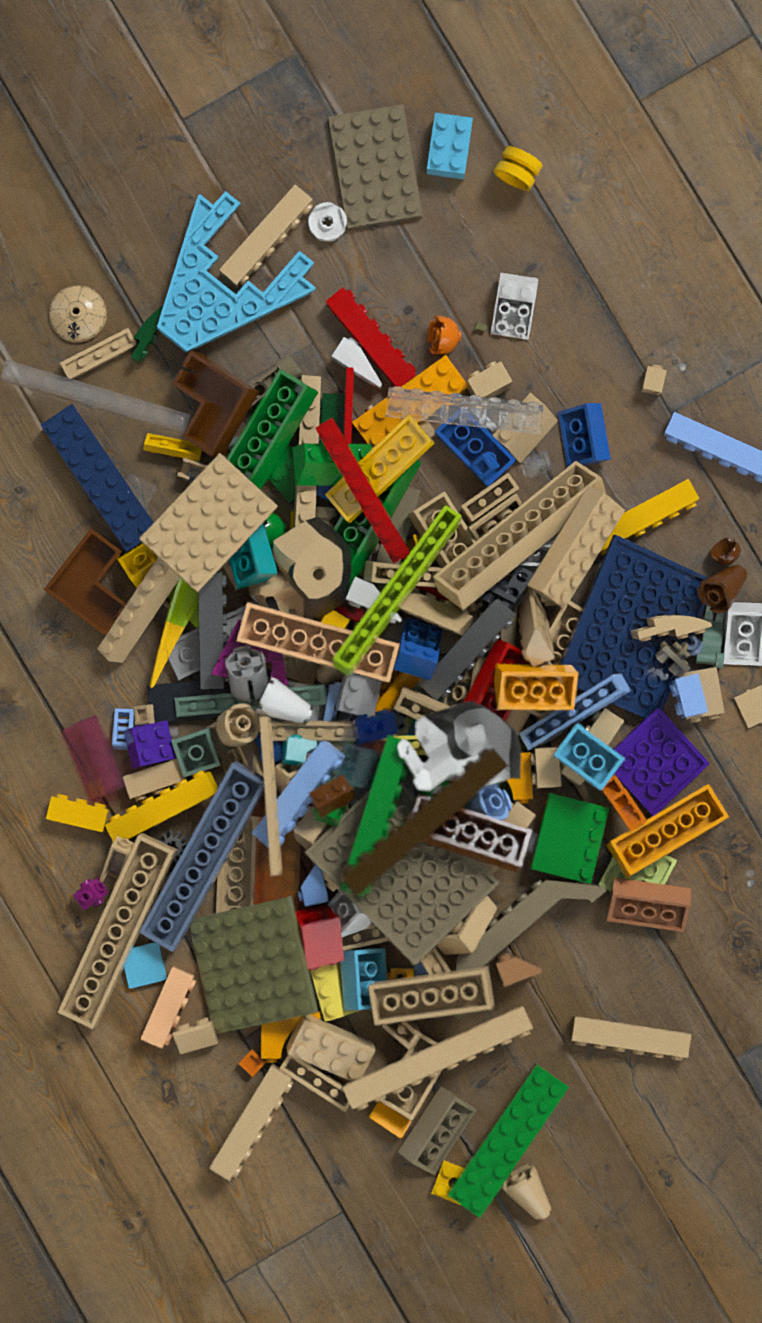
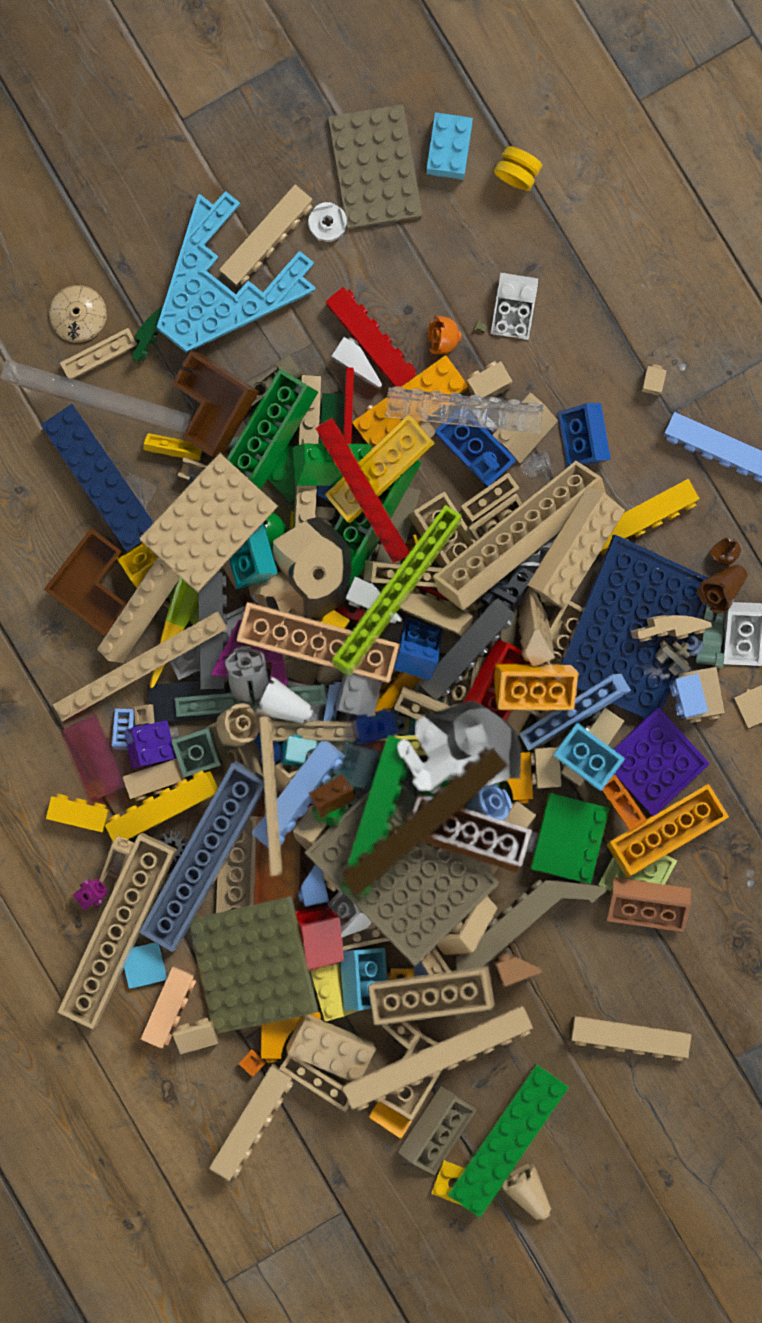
(140, 666): none -> tan plate

